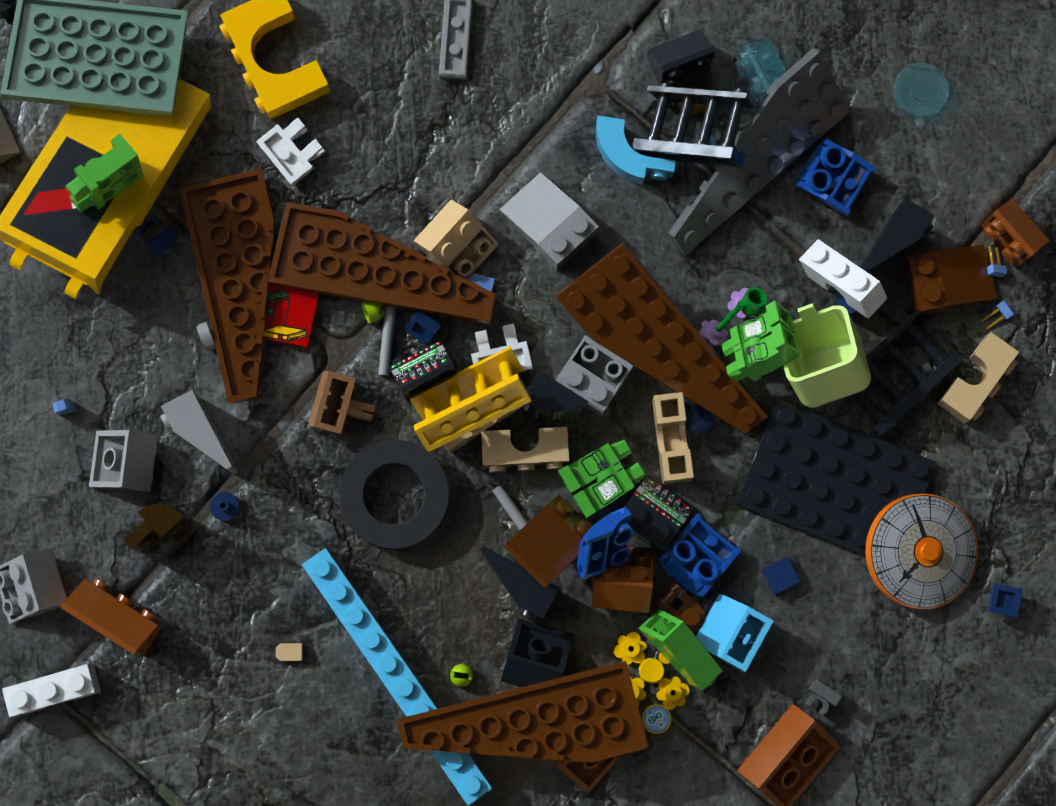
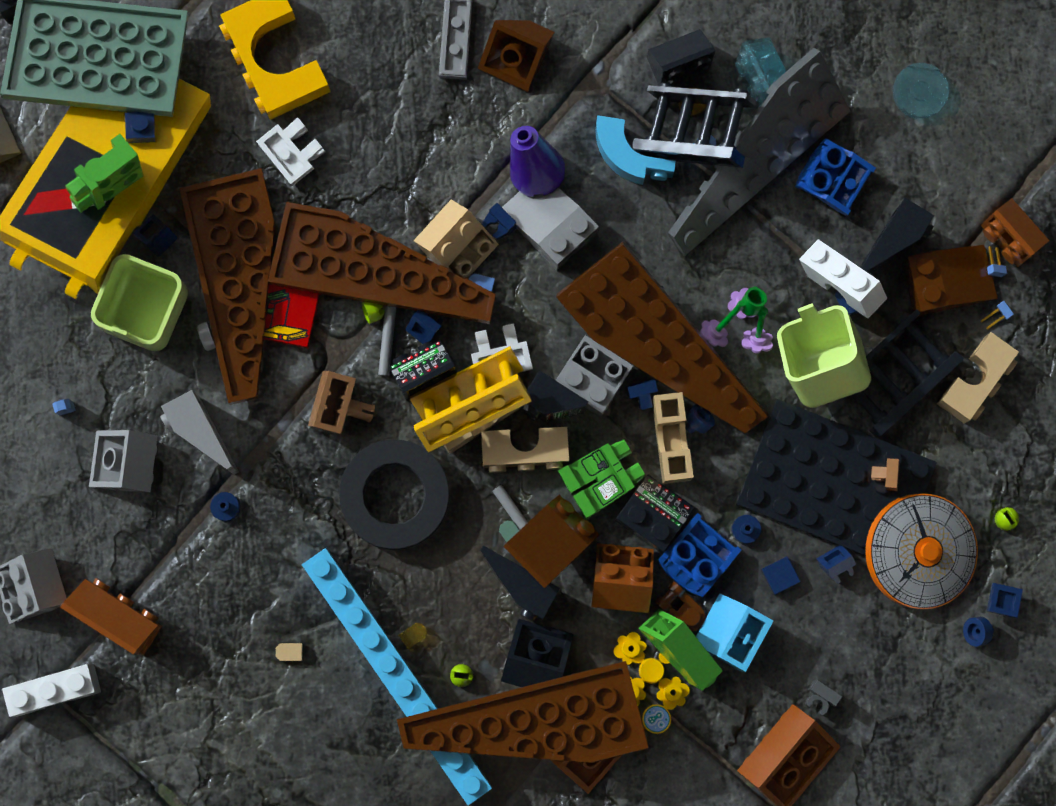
(139, 127): none -> dark blue plate
(139, 302): none -> yellowish green piece
(159, 521): dark brown brick -> none
(413, 635): none -> clear yellow piece
(505, 222): none -> dark blue tile
(508, 530): none -> sand green piece
(516, 51): none -> reddish brown slope
(534, 163): none -> dark purple cone
(605, 544): blue slope -> none
(642, 392): none -> dark blue tile
(740, 534): none -> dark blue tile
(762, 344): bright green hips -> none
(836, 562): none -> dark blue tile
(887, 474): none -> medium nougat tile
(978, 631): none -> dark blue tile
(1003, 522): none -> lime hinge

